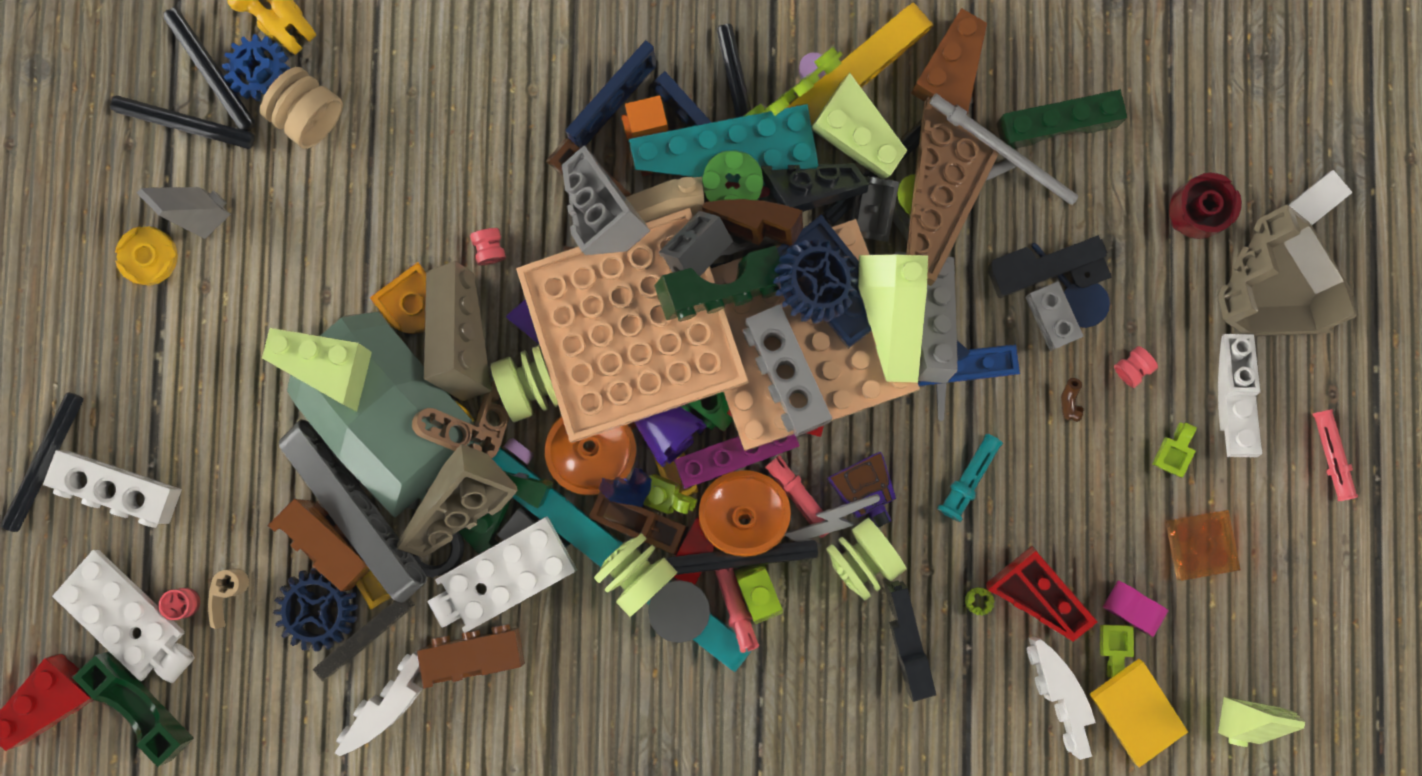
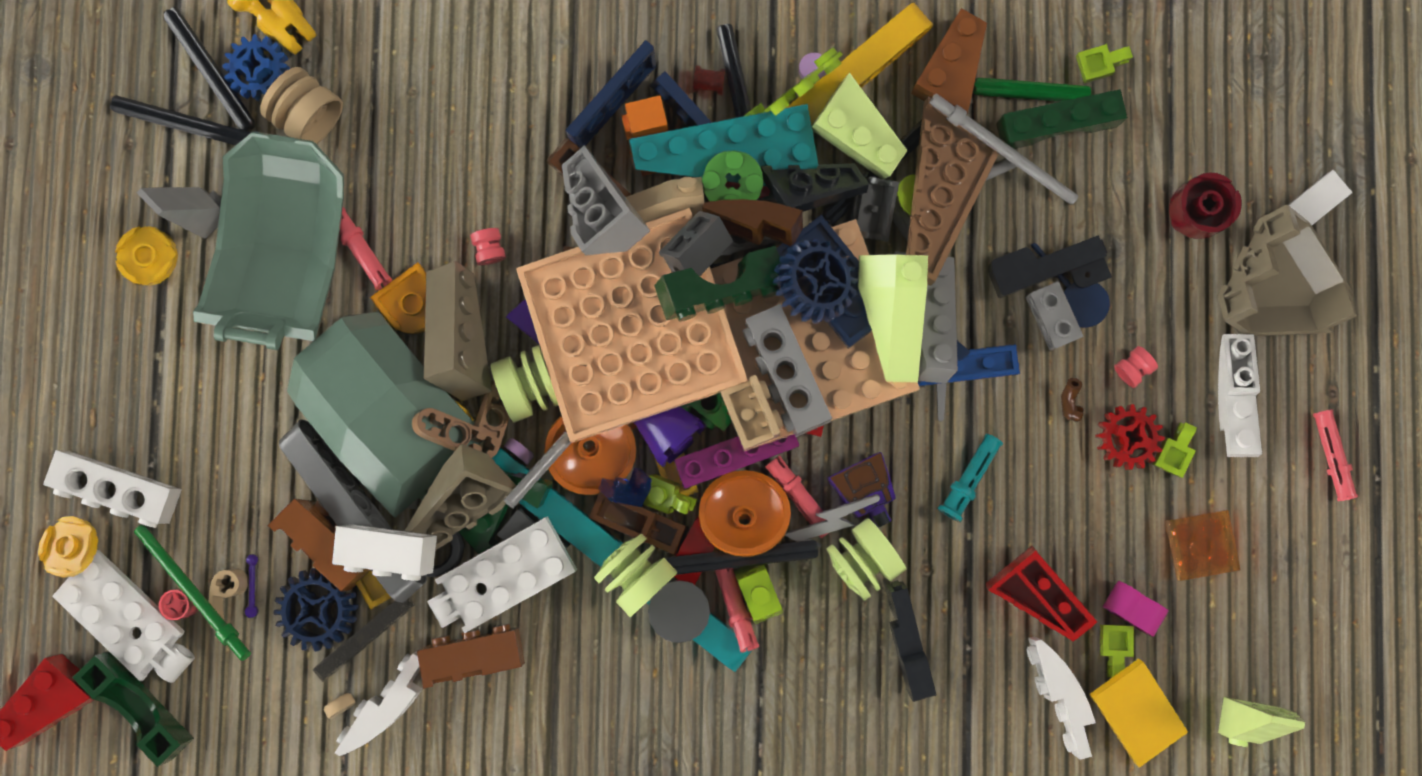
(41, 462): black axle -> none
(68, 546): none -> yellow tile
(224, 632): none -> green bar
(251, 611): none -> dark purple hinge
(273, 241): none -> sand green windscreen
(324, 363): yellowish green wedge -> none
(339, 705): none -> tan tile
(353, 238): none -> coral pin
(384, 551): none -> white brick
(537, 471): none -> light grey bar
(709, 80): none -> clear red bush
(751, 412): none -> tan bracket
(989, 602): lime bush -> none
(1029, 89): none -> green axle
(1100, 63): none -> lime plate
(1136, 427): none -> red gear

